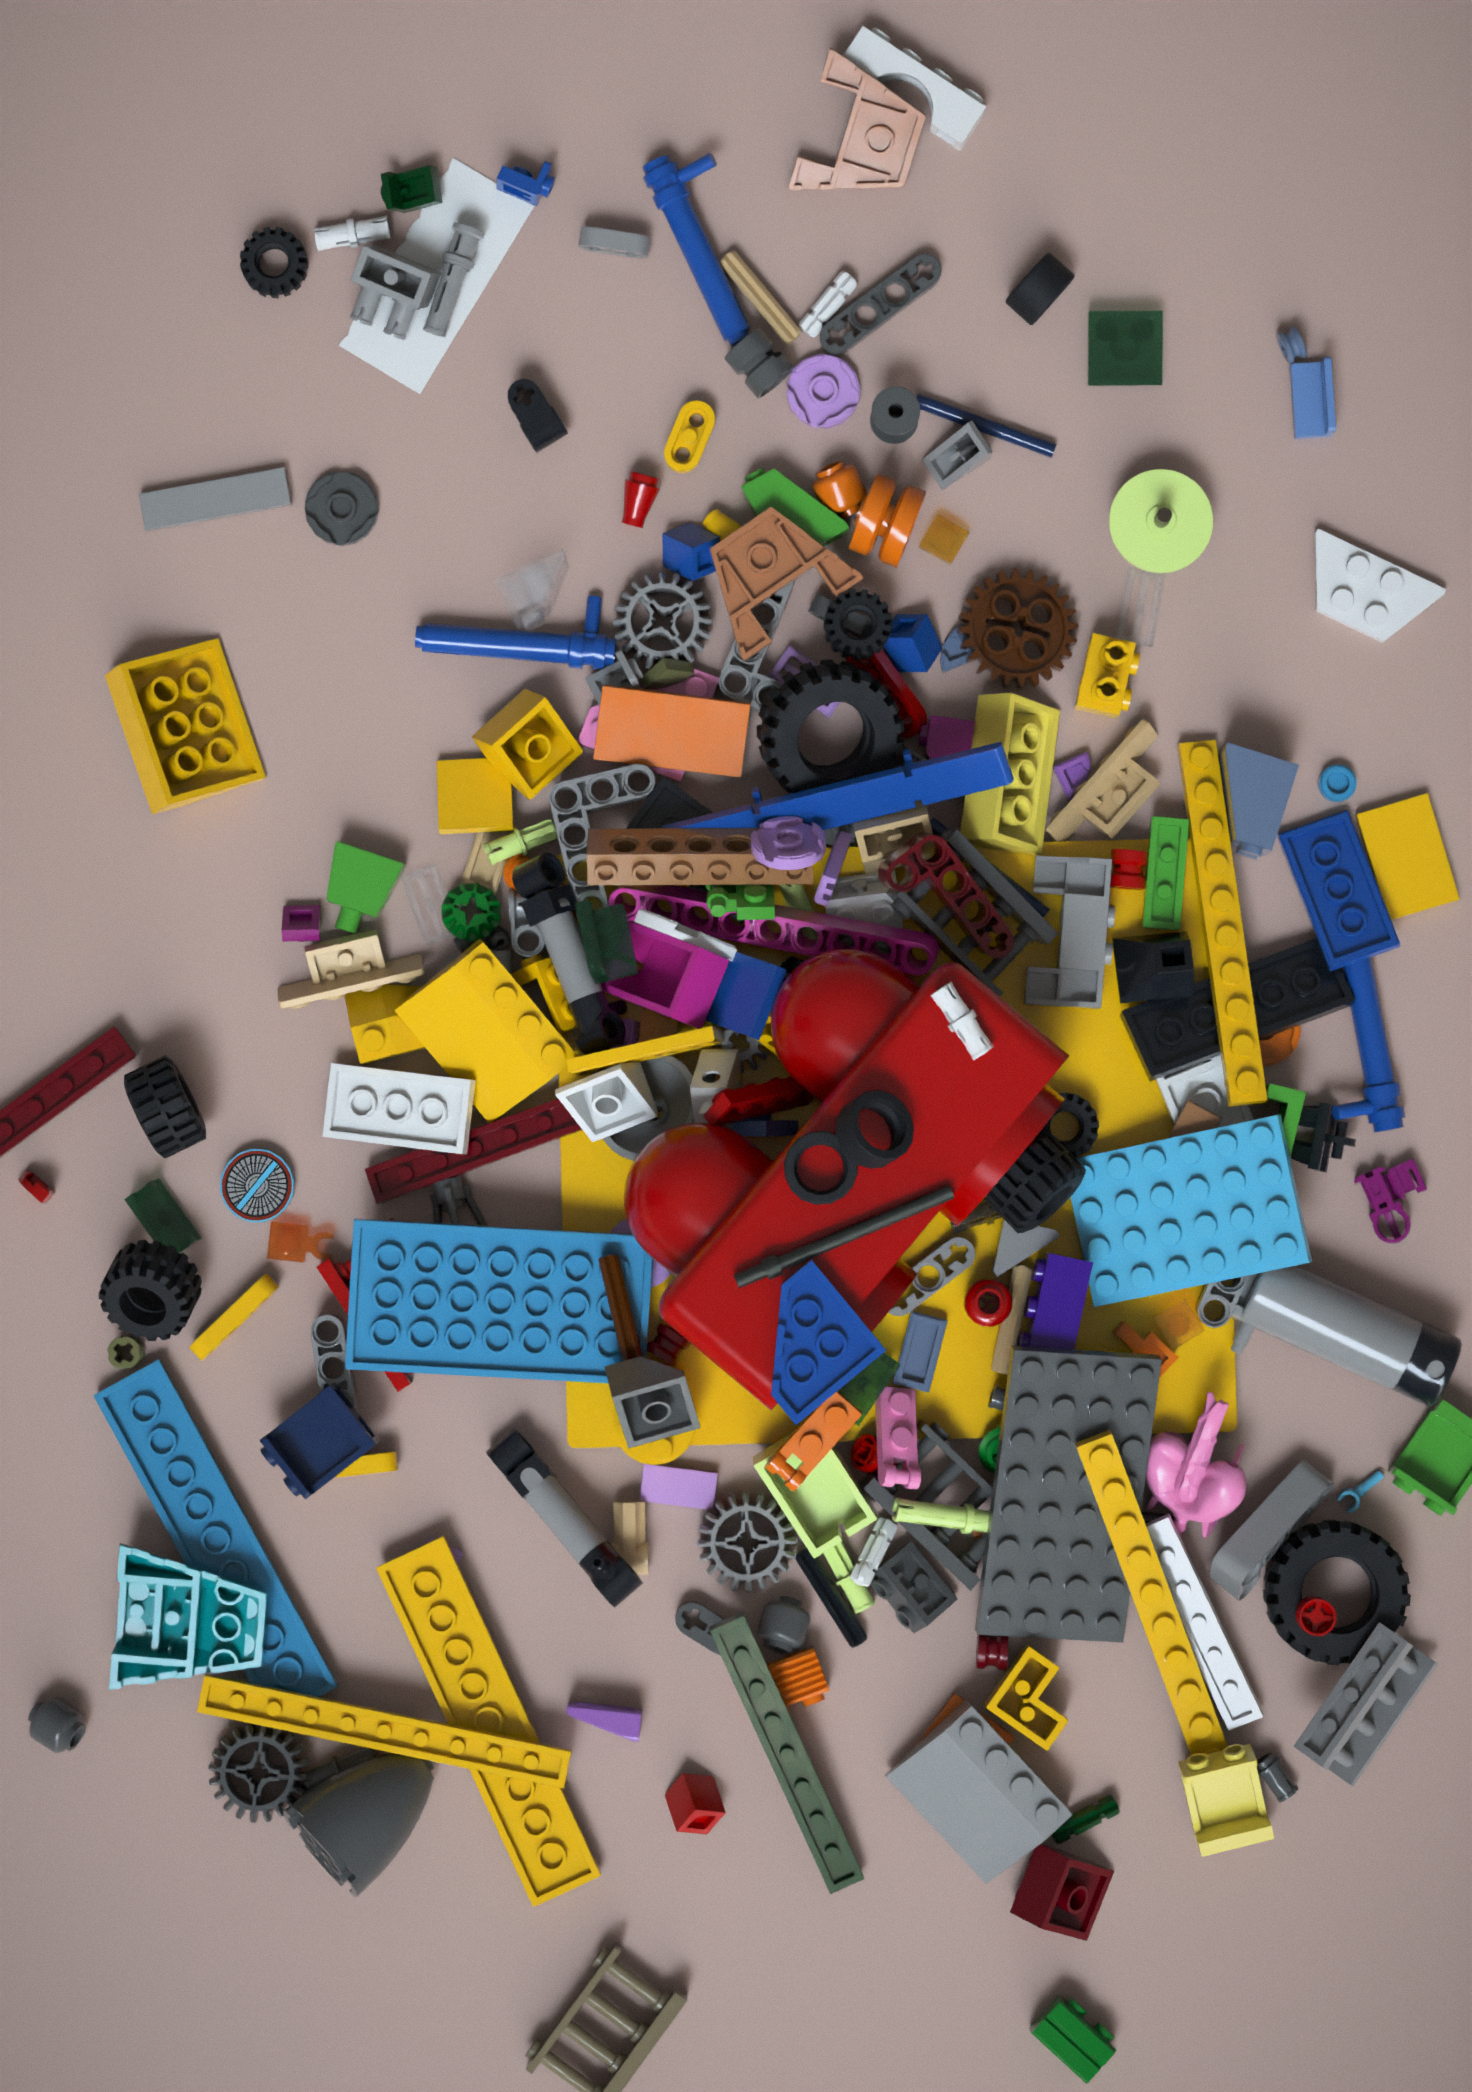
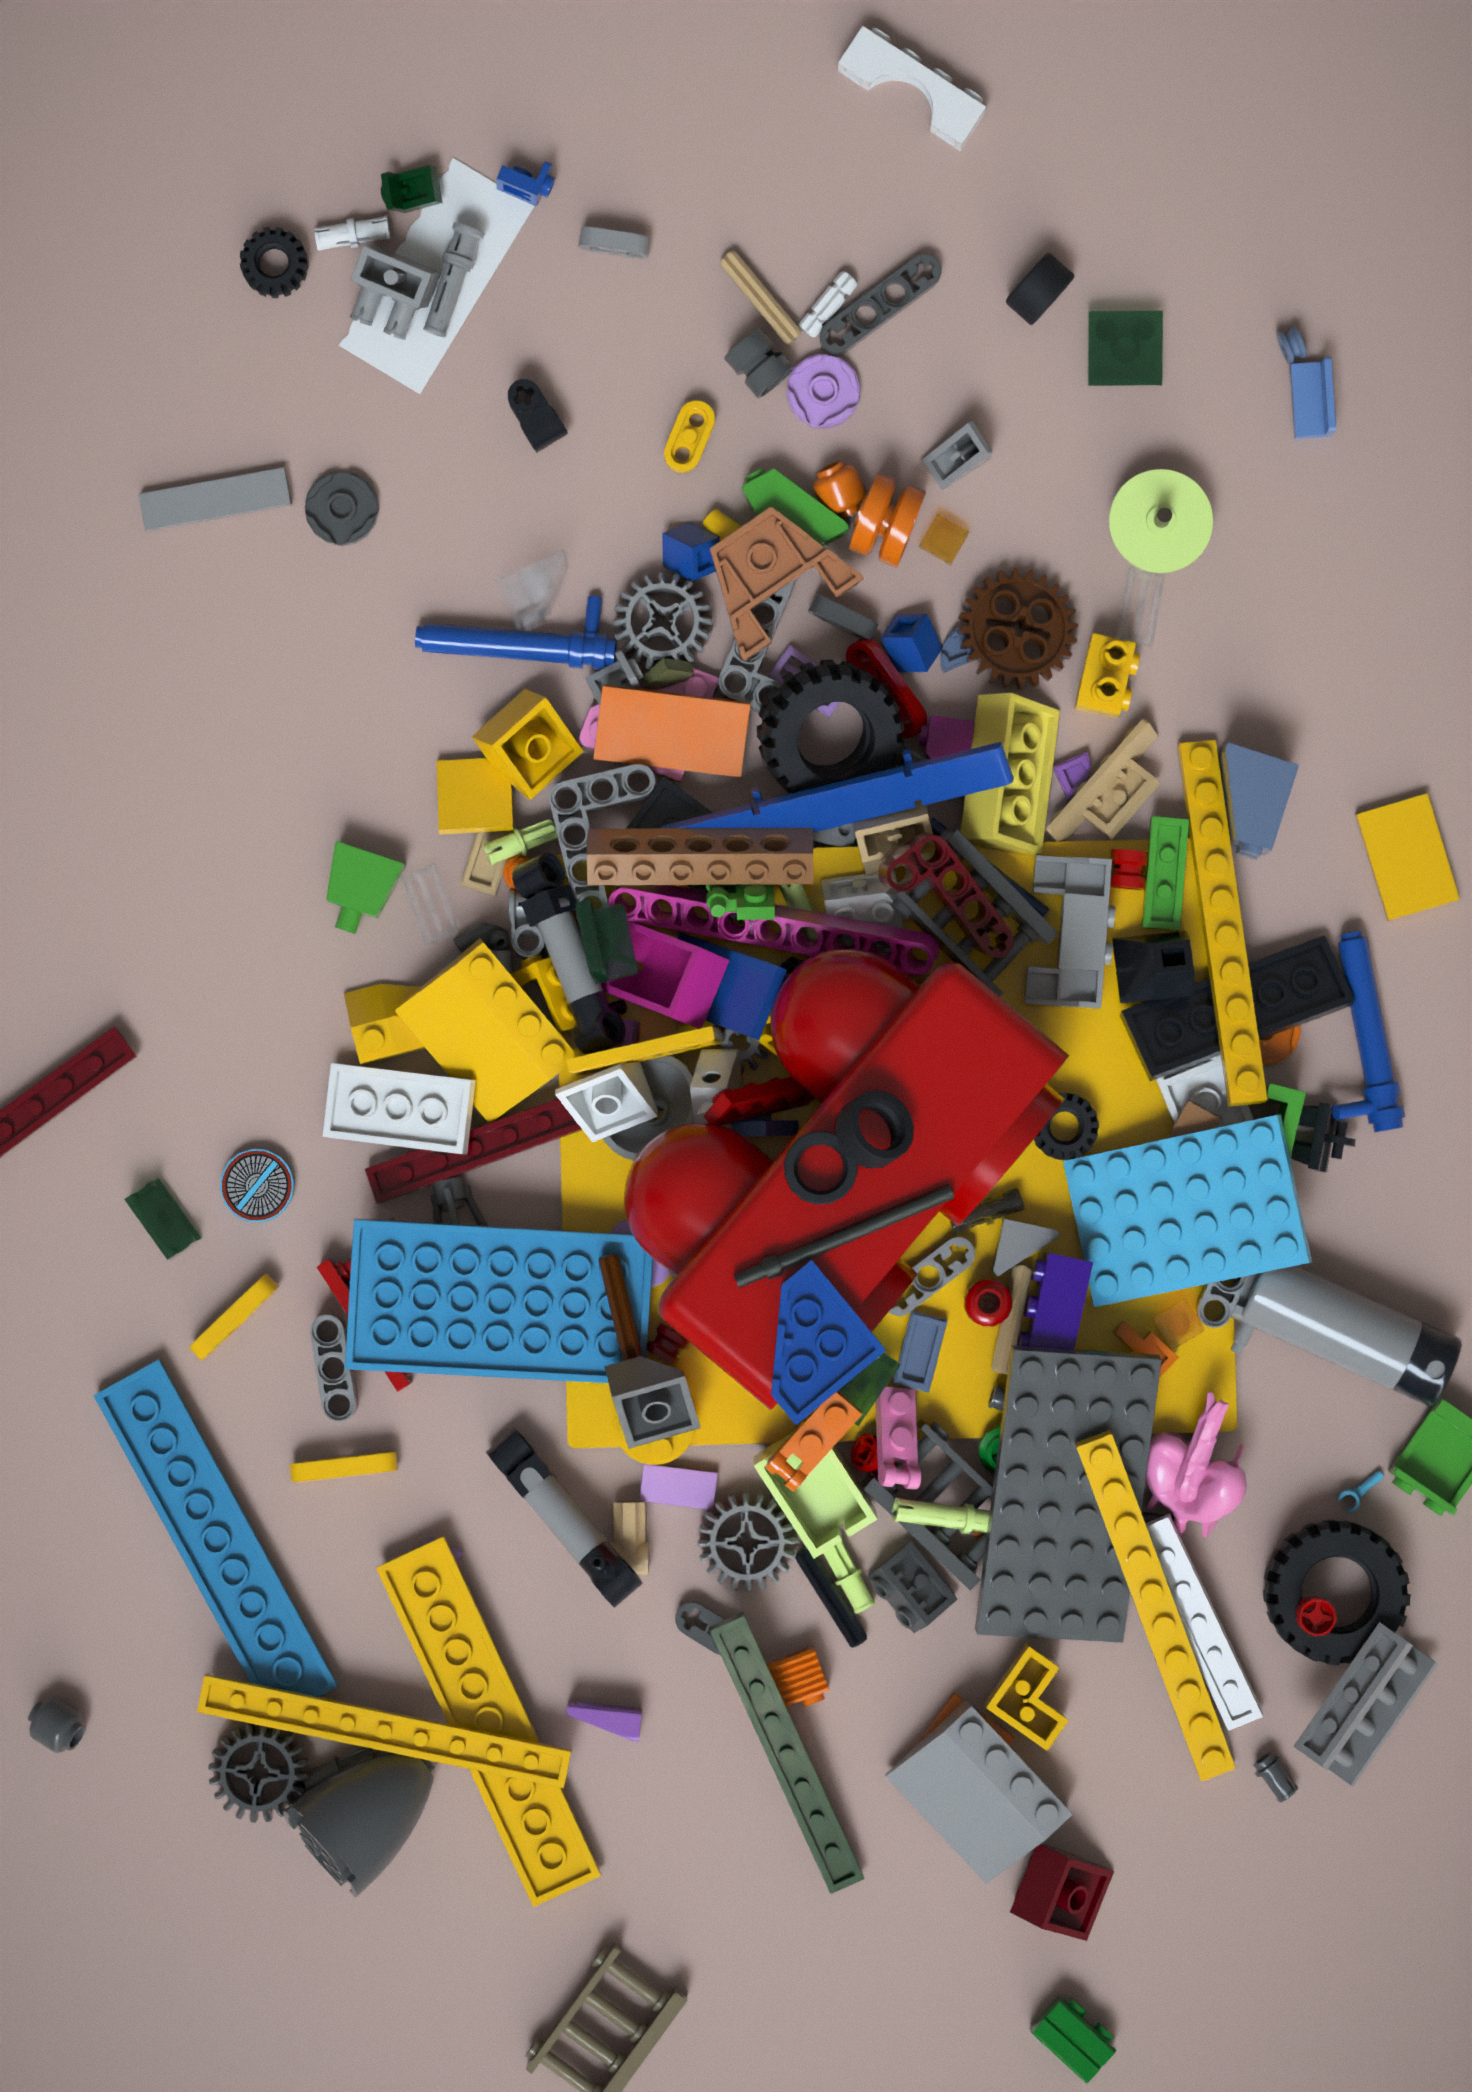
(36, 1186): red tile -> none
(114, 1353): olive bush -> none
(150, 1290): black tyre -> none
(165, 1107): black tyre -> none
(182, 1621): teal wedge -> none
(184, 725): yellow slope -> none
(292, 1242): clear orange plate -> none
(301, 923): magenta plate -> none
(318, 1442): dark blue panel -> none
(347, 967): tan bracket -> none
(481, 924): green gear -> none
(639, 497): red cone -> none
(673, 199): blue cylinder -> none
(685, 934): white tile -> none
(695, 1803): red panel -> none
(783, 1625): dark grey head -> none
(788, 843): lavender tile -> none
(833, 868): lavender tile -> none
(864, 603): black tyre -> none
(873, 1552): white axle -> none
(877, 137): wing -> none
(898, 401): dark grey piece -> none
(962, 1020): white pin -> none
(986, 425): dark blue bar -> none
(992, 1651): dark red wheel -> none
(1036, 1184): black tyre -> none
(1086, 1818): dark green axle -> none
(1225, 1799): light yellow panel -> none
(1268, 1528): light grey beam -> none
(1337, 783): dark azure tile -> none
(1338, 890): blue tile -> none
(1367, 589): white wing -> none
(1386, 1190): magenta piece -> none

